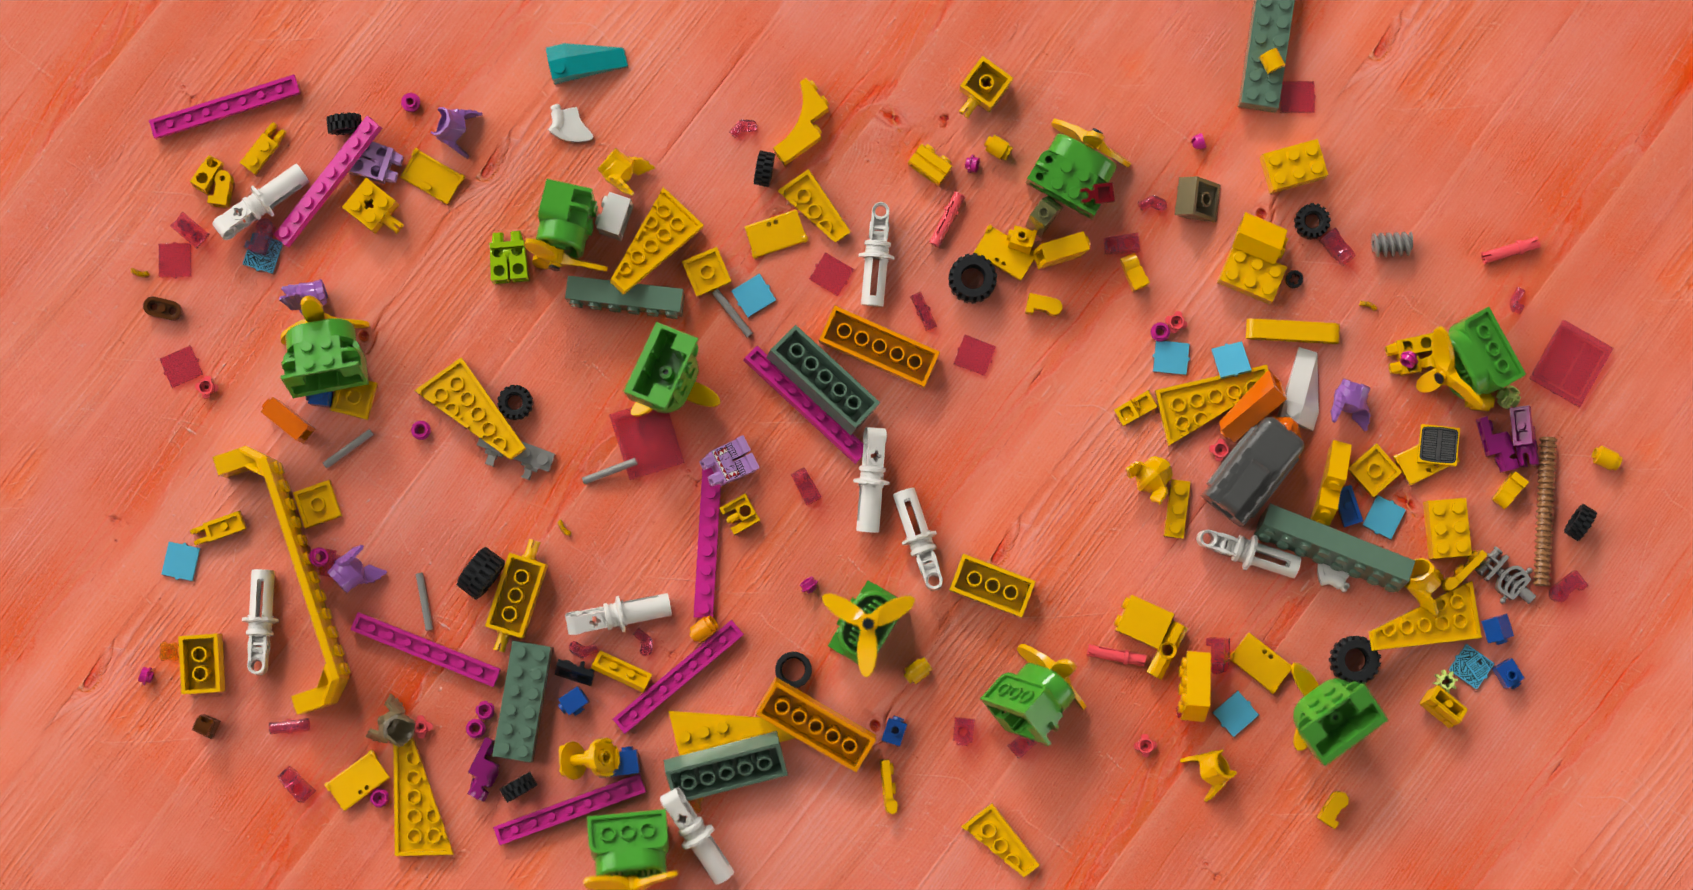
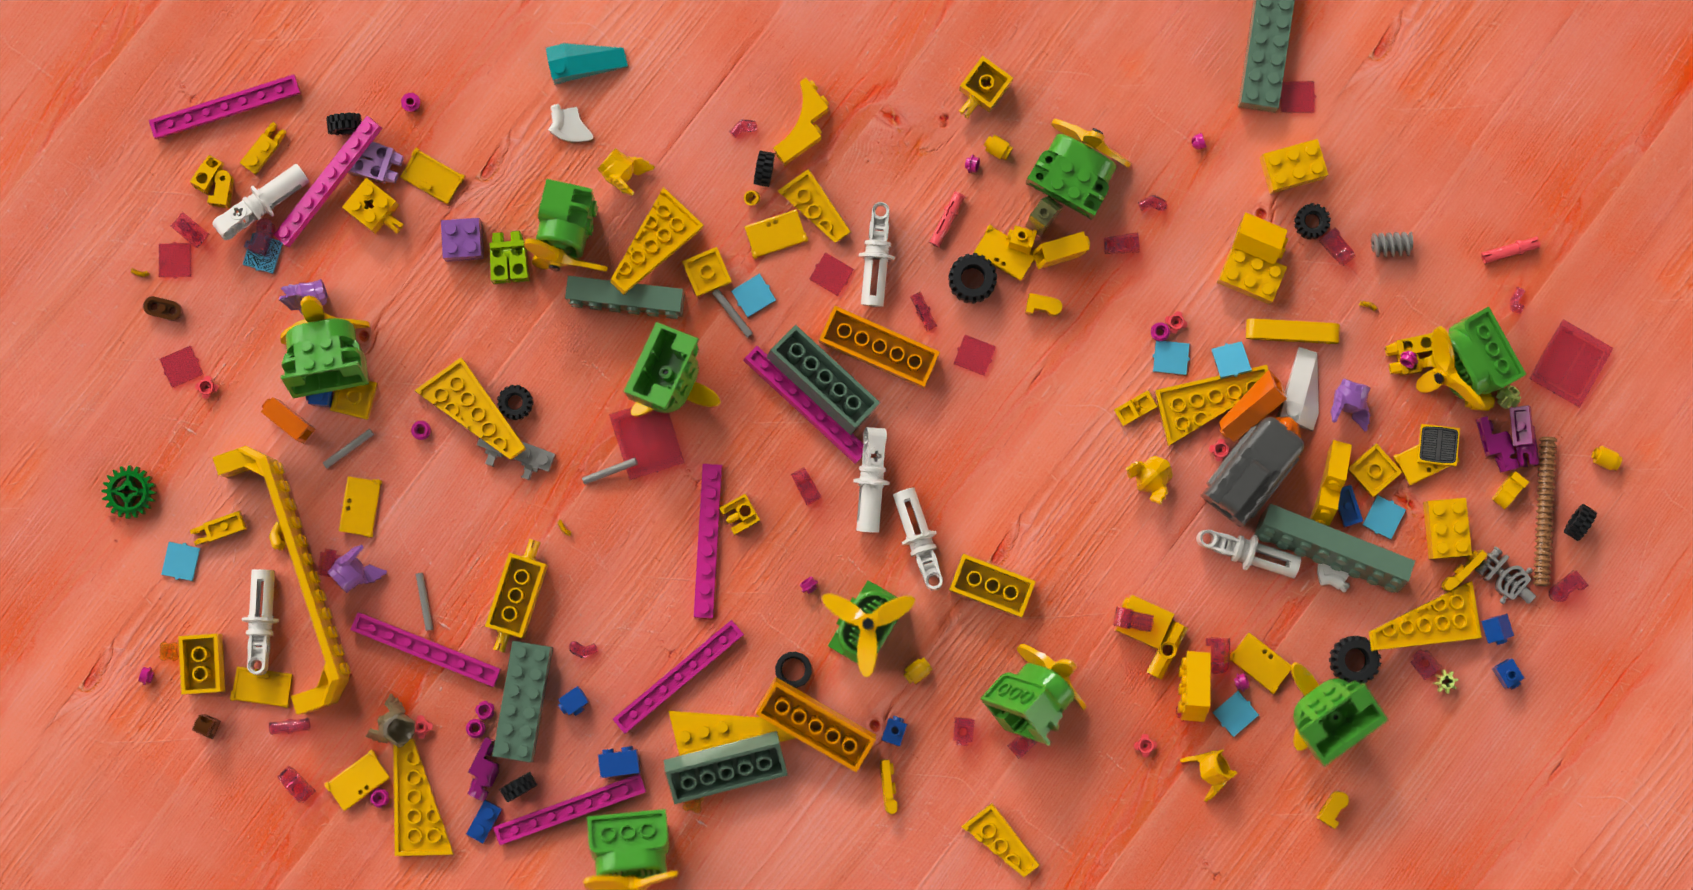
(129, 499): none -> green gear
(261, 690): none -> yellow door
(275, 538): none -> yellow arm
(317, 504): yellow tile -> none
(323, 554): dark pink plate -> none
(360, 506): none -> yellow door
(452, 126): medium lavender helmet -> none
(462, 239): none -> medium lavender brick
(480, 573): black tyre -> none
(484, 821): none -> blue plate
(575, 673): black plate -> none
(600, 758): yellow piece -> none
(614, 216): white brick -> none
(618, 614): white piece -> none
(621, 671): yellow plate -> none
(646, 642): clear pink arm -> none
(697, 836): white piece -> none
(703, 629): light orange brick -> none
(724, 467): lavender hips -> none
(749, 194): none -> yellow hinge
(930, 164): yellow brick -> none
(1101, 193): dark red plate -> none
(1116, 655): coral pin -> none
(1129, 619): none -> clear pink piece
(1134, 272): yellow leg -> none
(1177, 509): yellow plate -> none
(1197, 199): dark tan slope -> none
(1242, 682): none -> dark pink plate
(1272, 60): yellow brick -> none
(1288, 277): black bush -> none
(1423, 583): yellow helmet -> none
(1425, 671): none -> clear pink brick
(1443, 706): yellow brick -> none
(1471, 666): medium azure piece -> none

